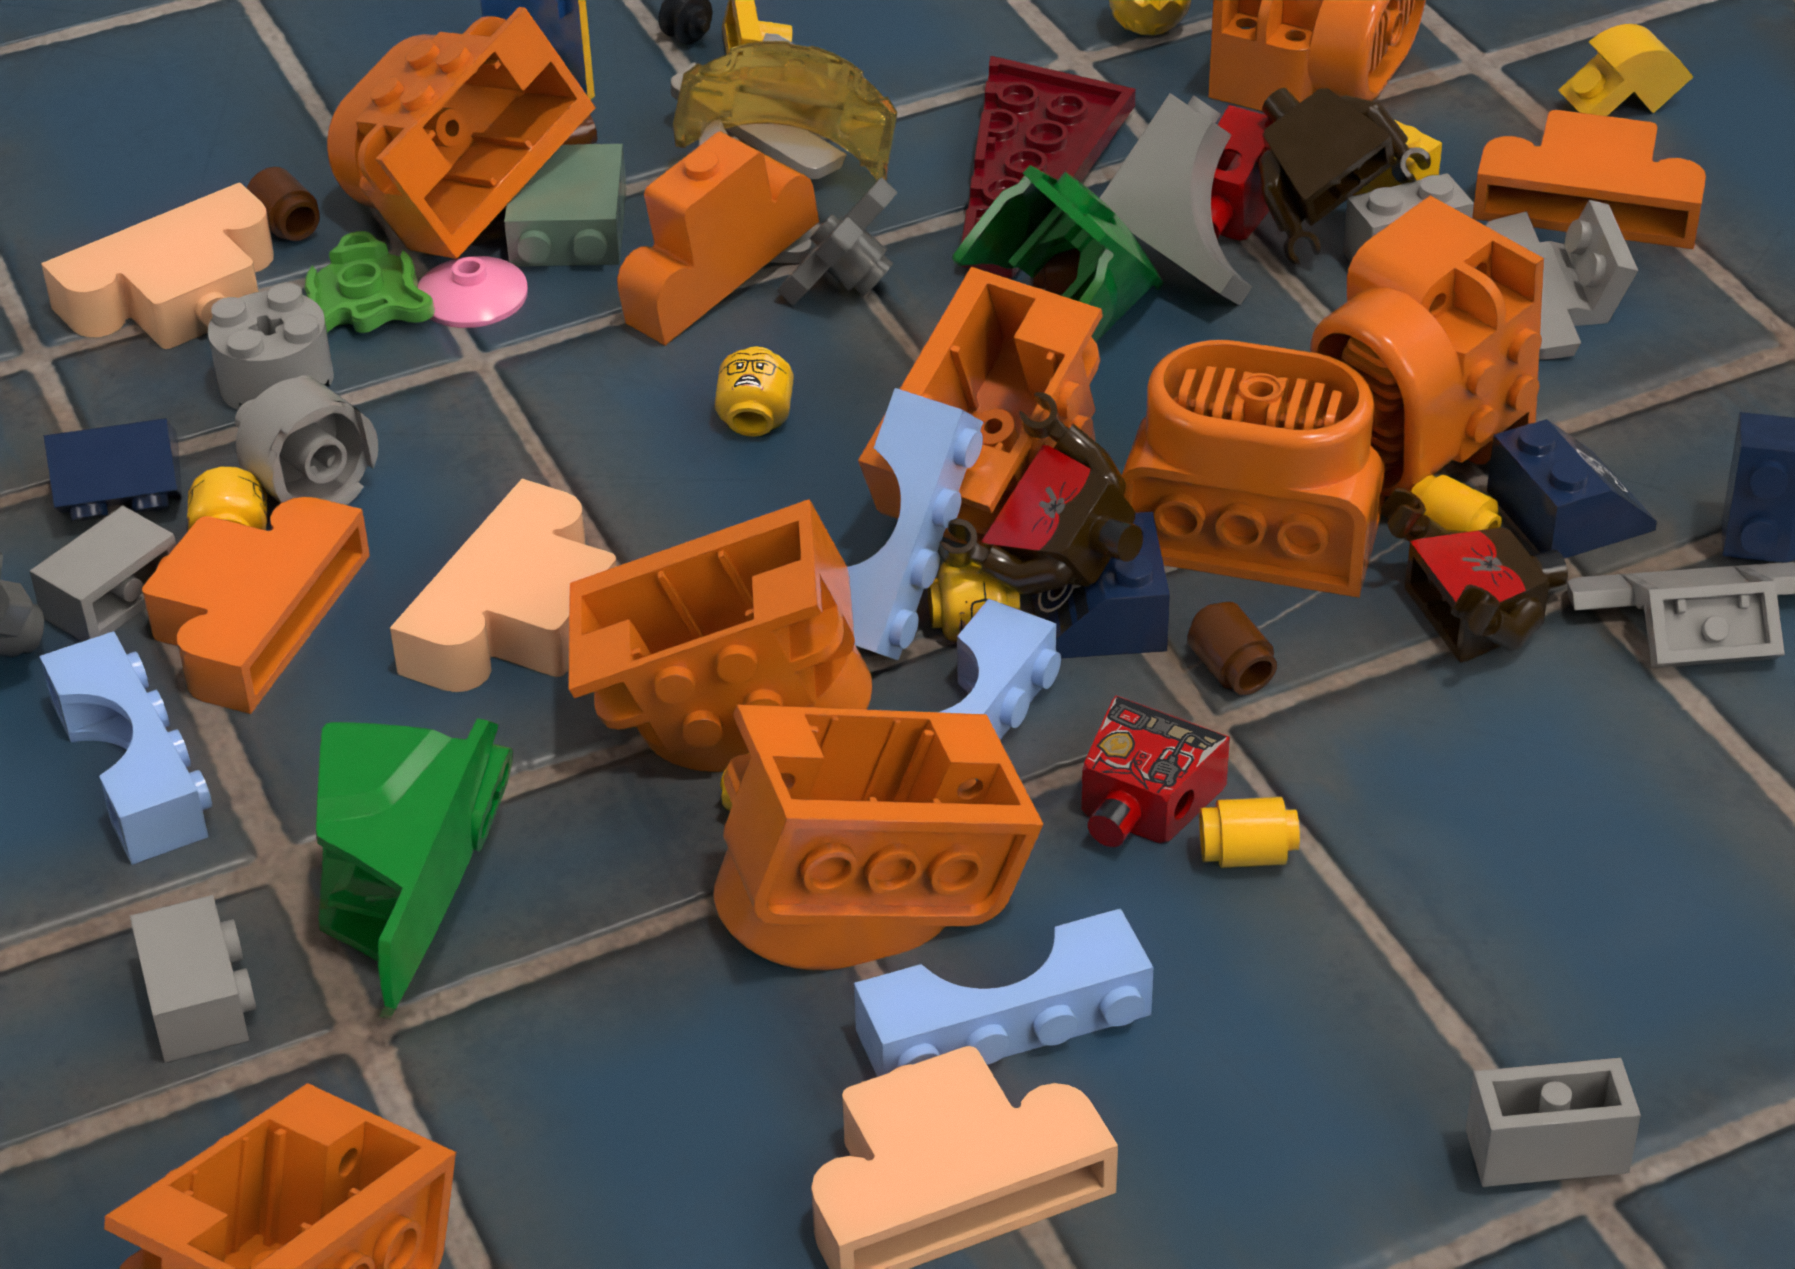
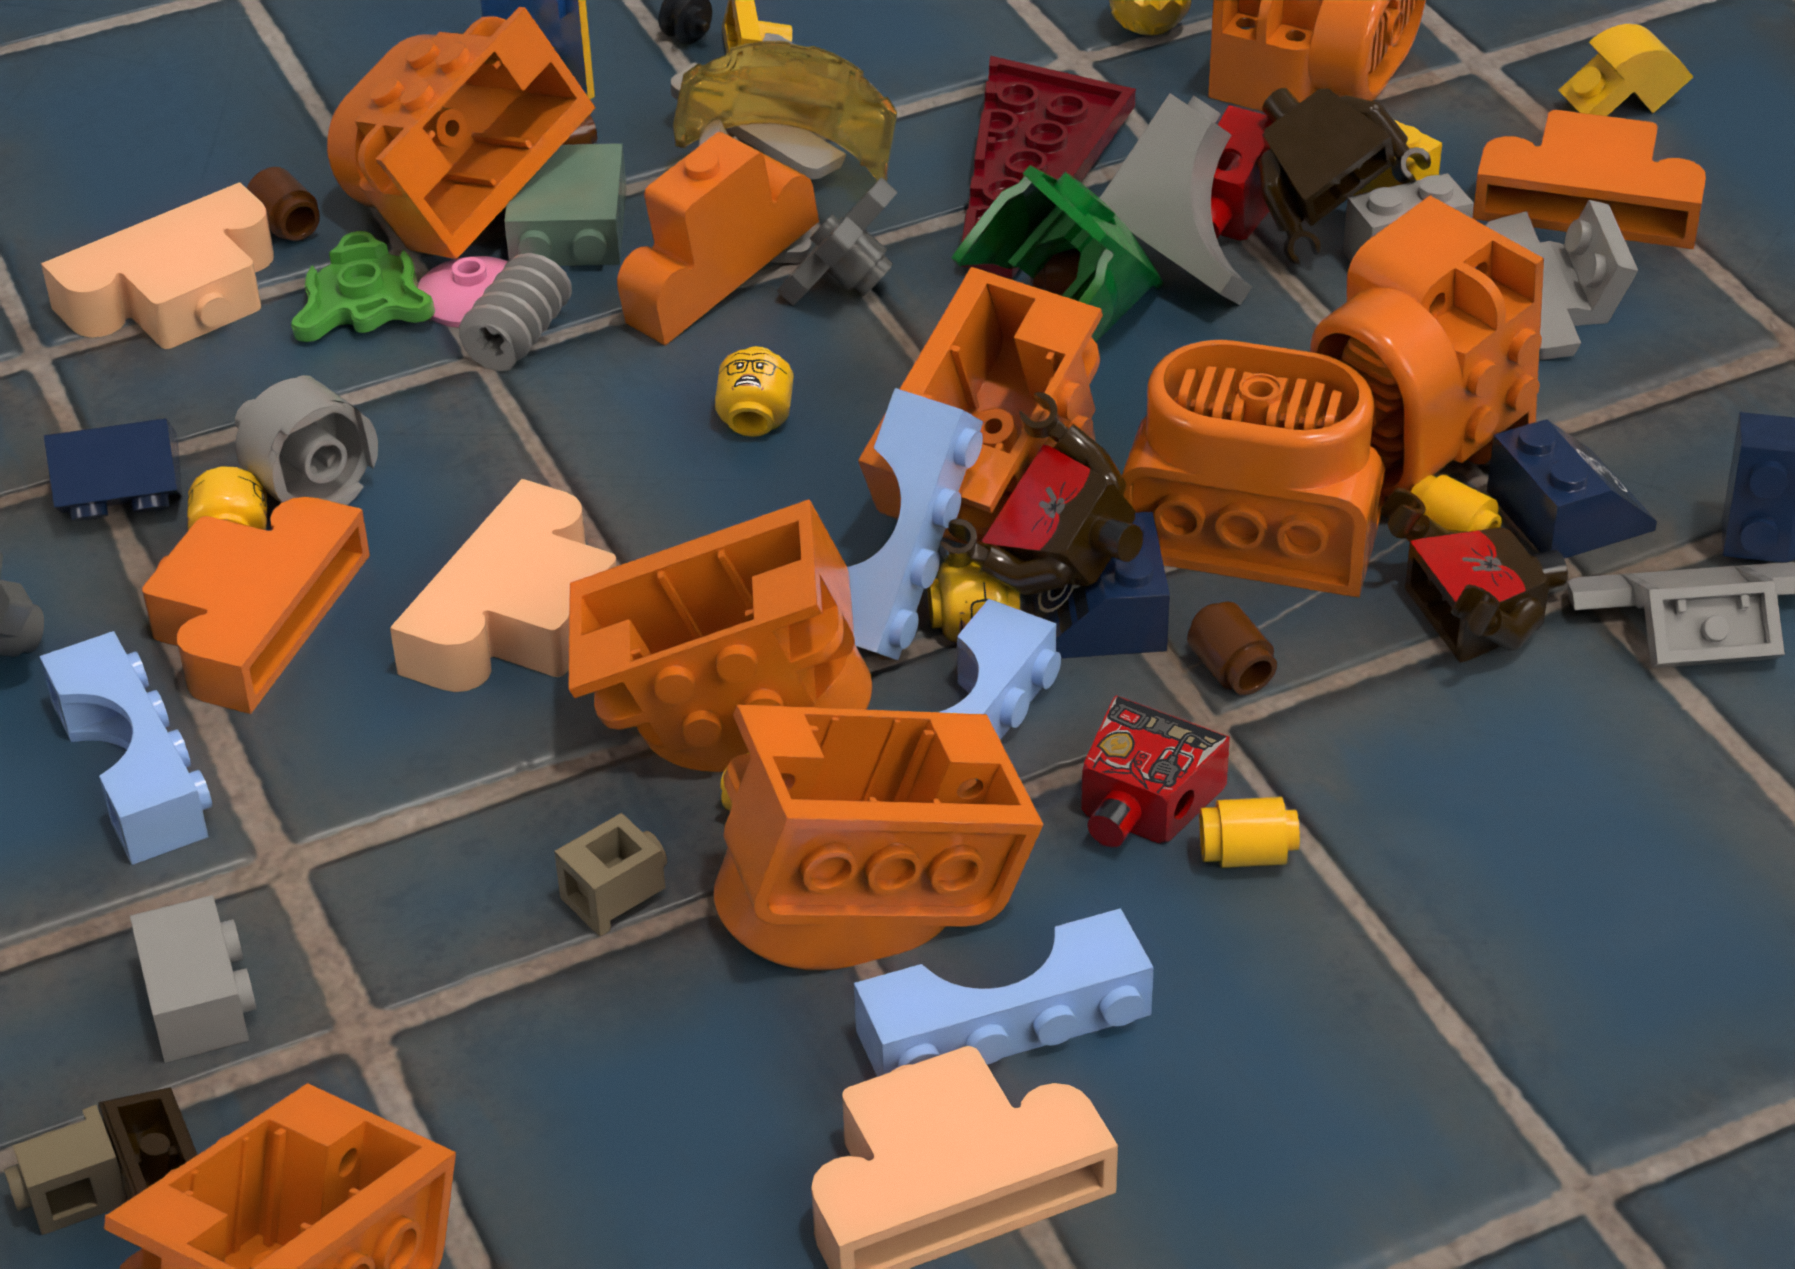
(67, 1174): none -> dark tan brick
(100, 575): light grey brick -> none
(146, 1137): none -> dark brown brick
(267, 341): light grey brick -> none
(398, 833): green piece -> none
(514, 311): none -> light grey piece
(609, 871): none -> dark tan brick
(1552, 1122): light grey brick -> none

